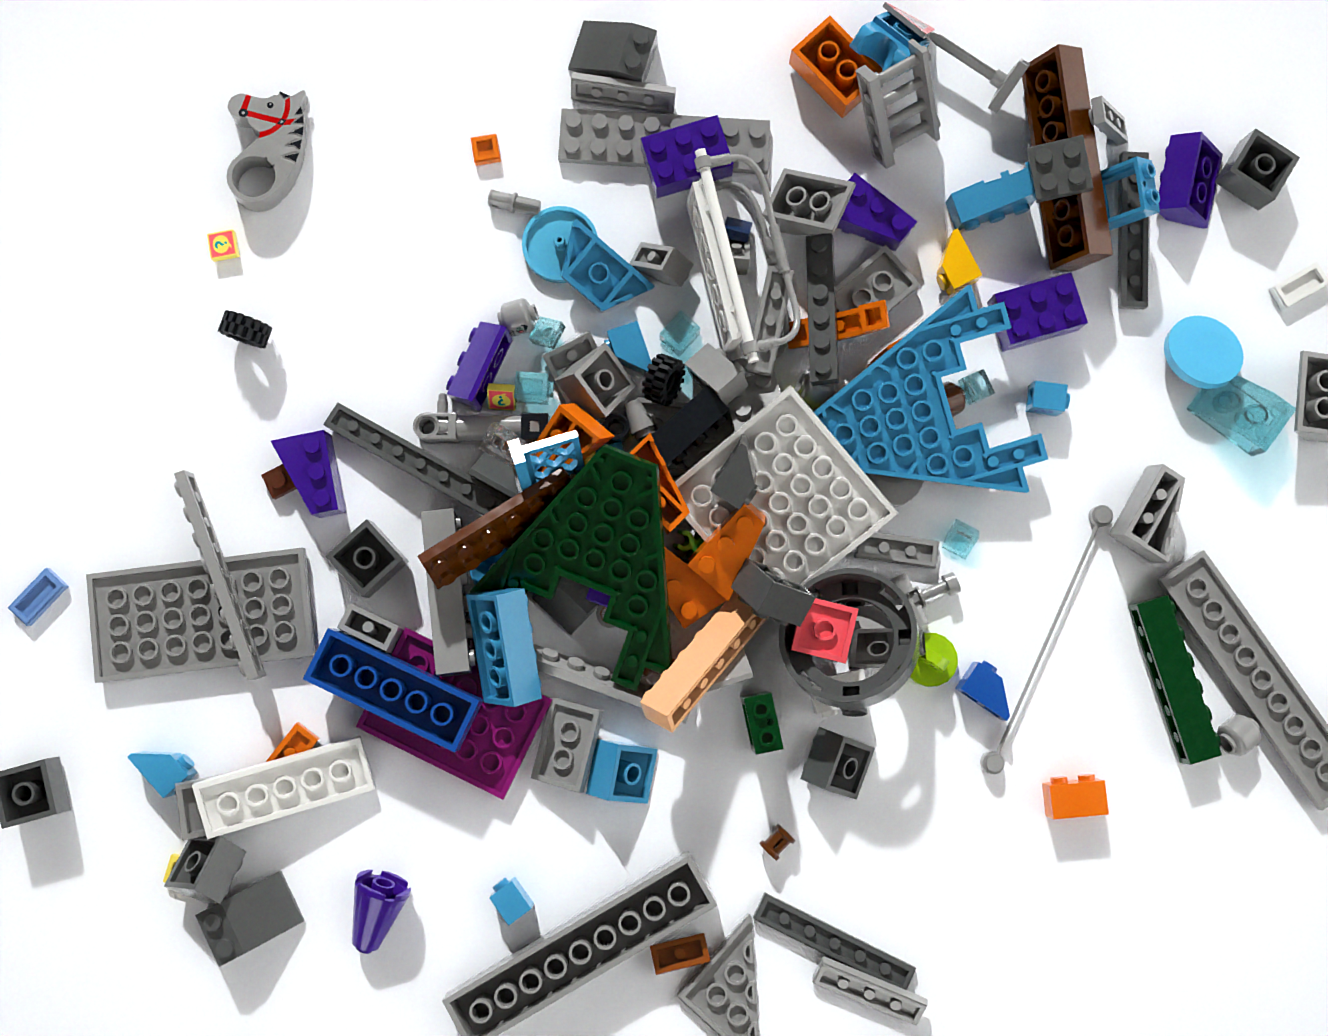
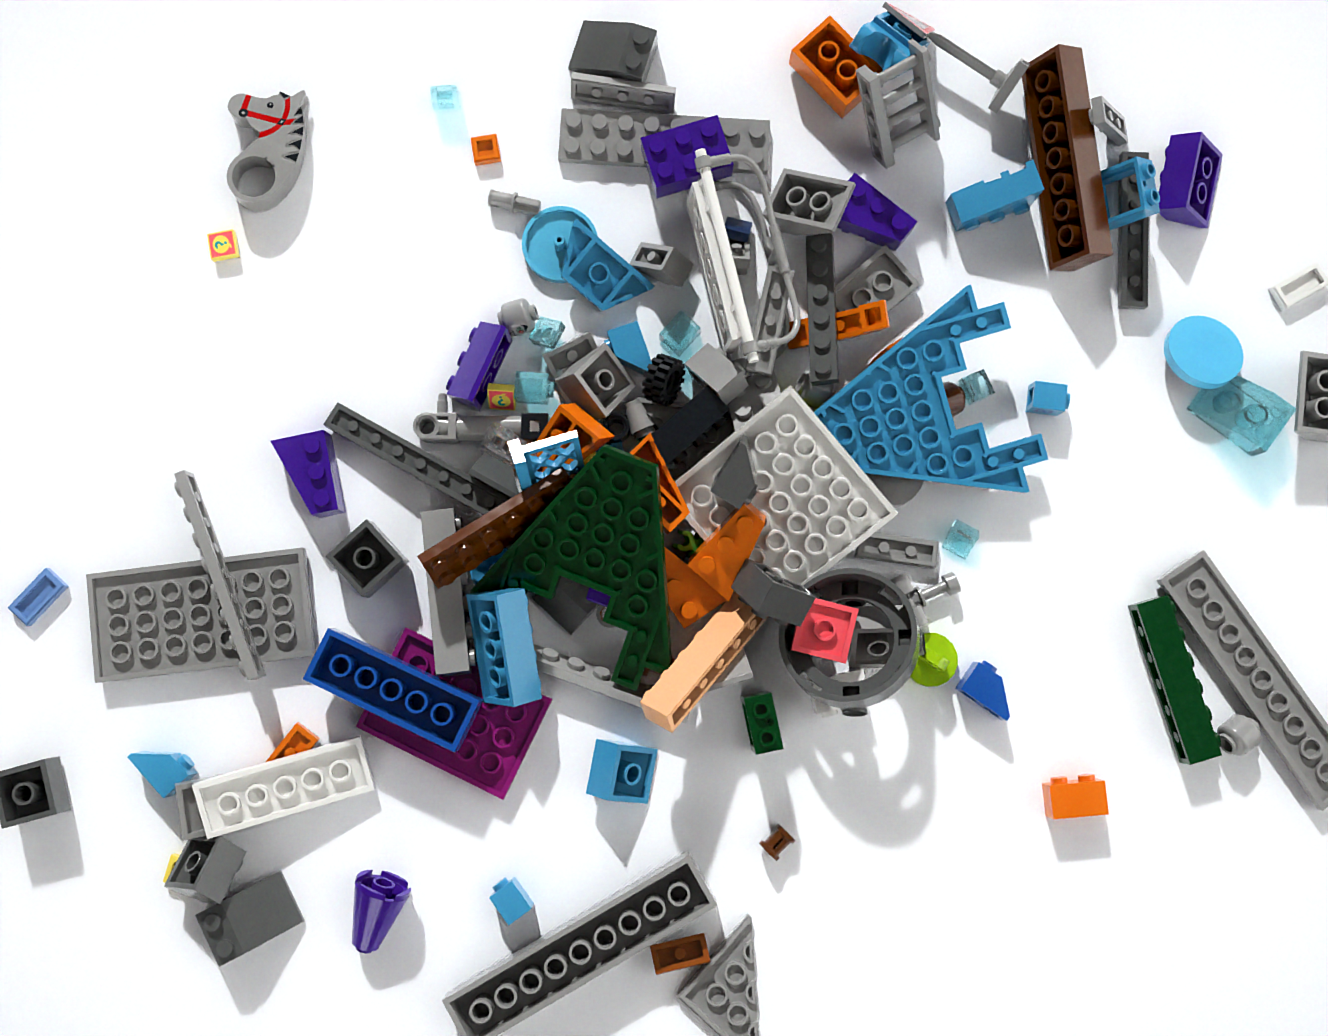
(245, 329): black tyre -> none
(278, 482): copper plate -> none
(370, 628): light grey brick -> none
(445, 97): none -> clear light blue brick
(567, 745): light grey plate -> none
(833, 941): dark grey tile -> none
(837, 763): dark grey slope -> none
(870, 990): light grey tile -> none
(956, 265): yellow slope -> none
(992, 761): light grey piece -> none
(1040, 311): dark purple brick -> none
(1059, 169): dark grey plate -> none
(1150, 513): light grey wedge -> none
(1257, 169): dark grey brick -> none

